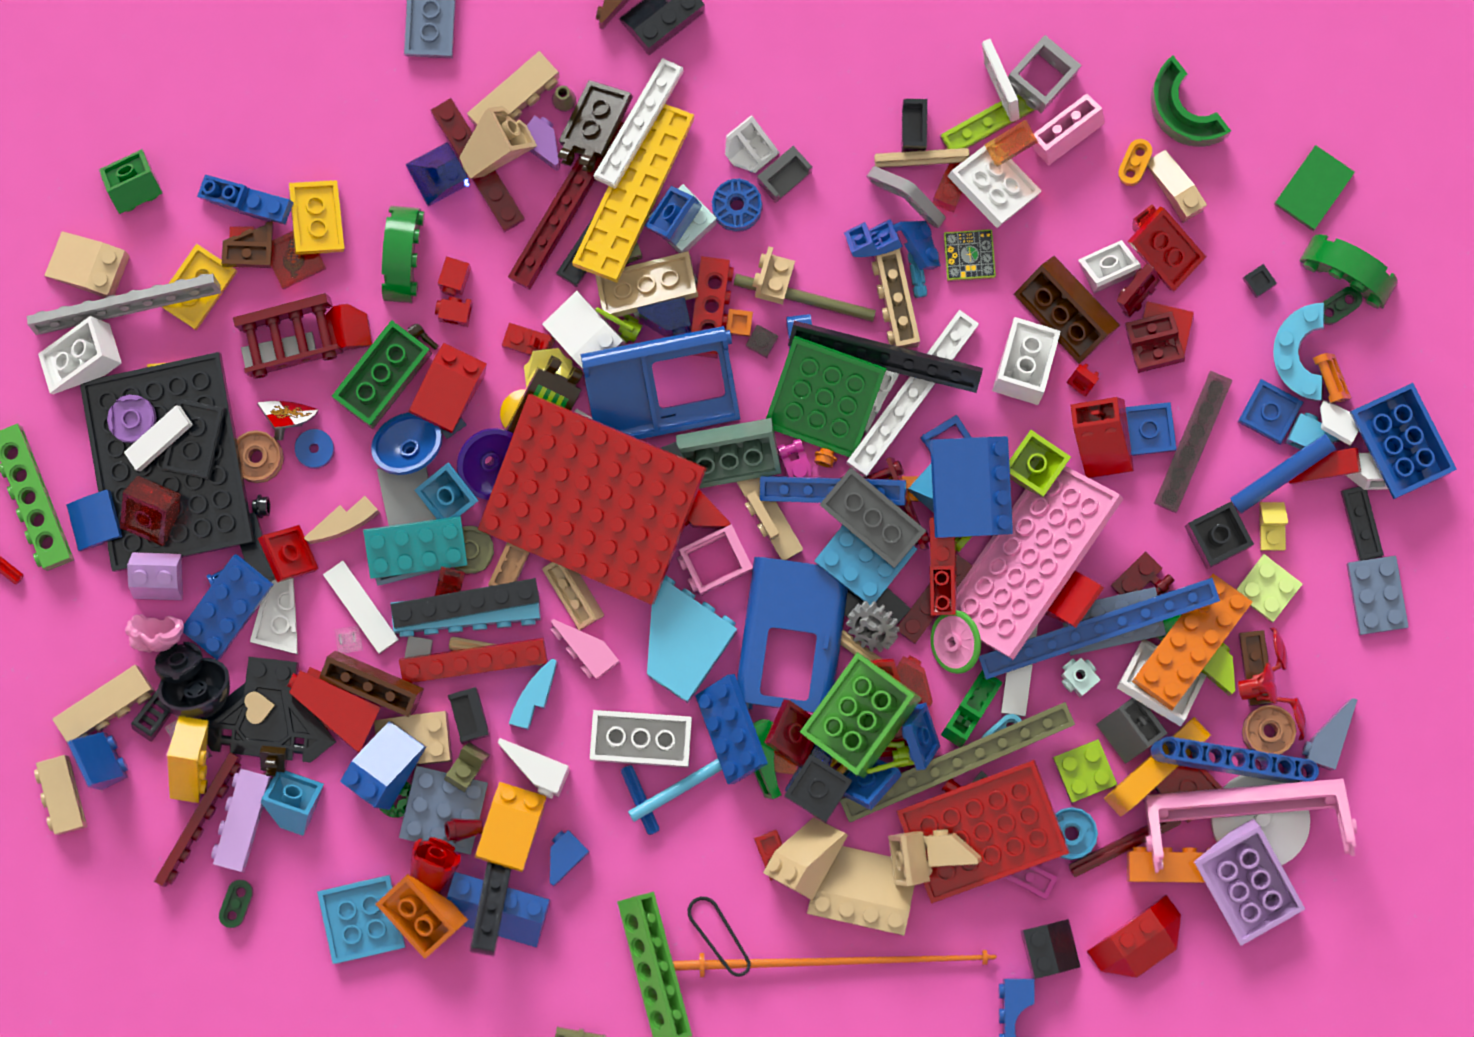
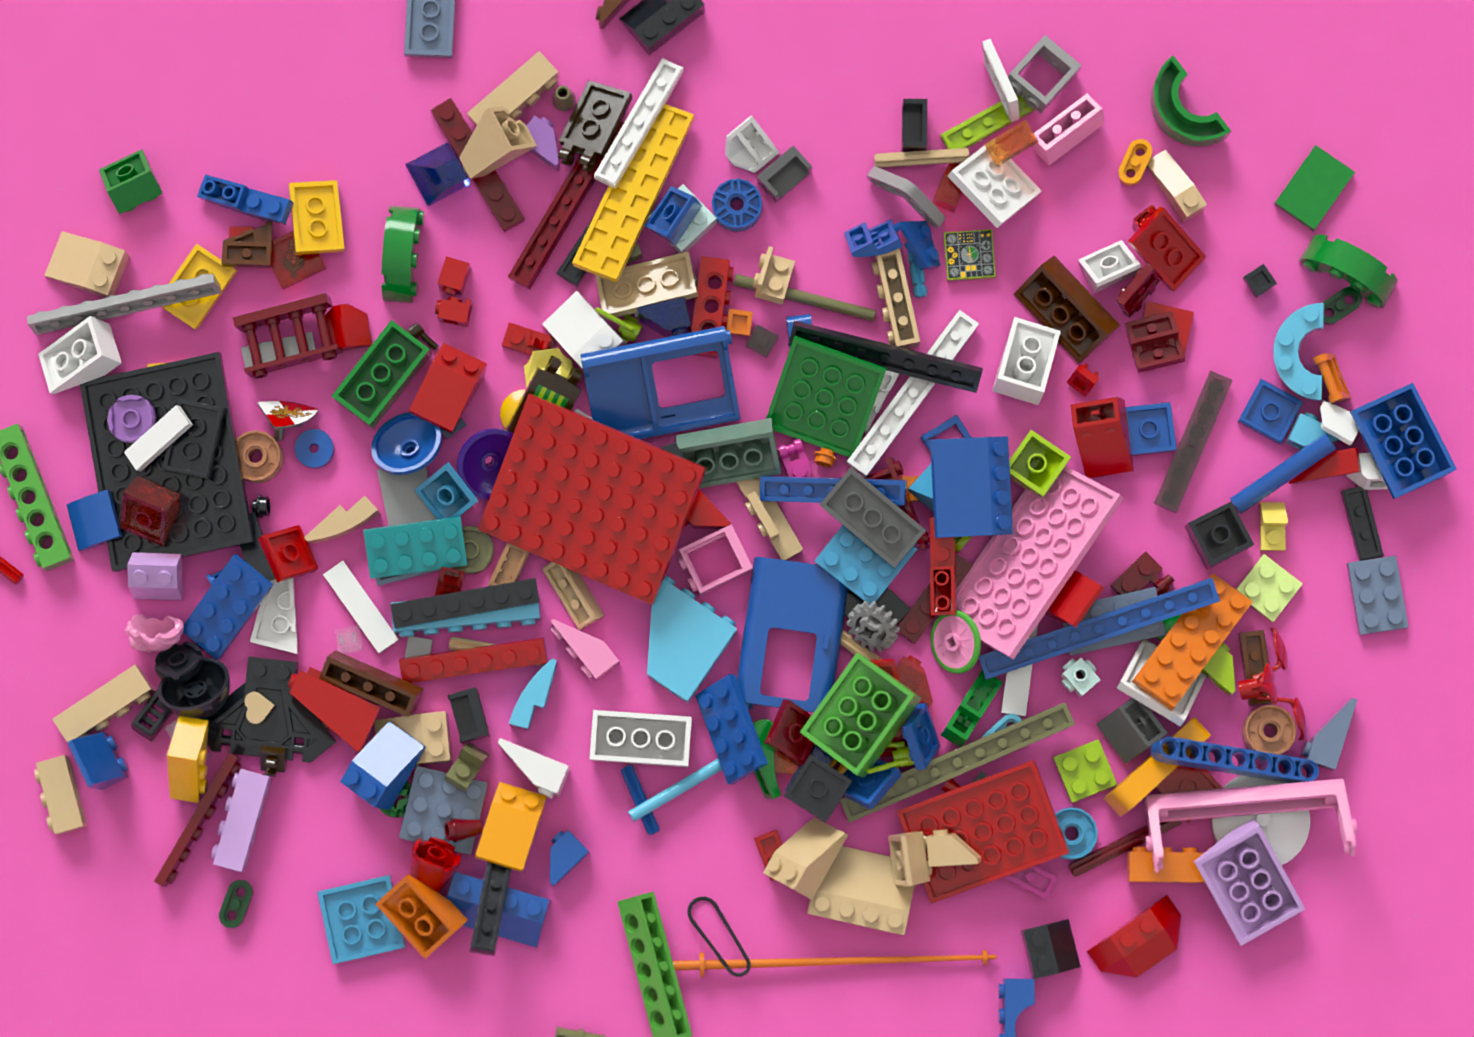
(292, 801): dark azure slope -> none

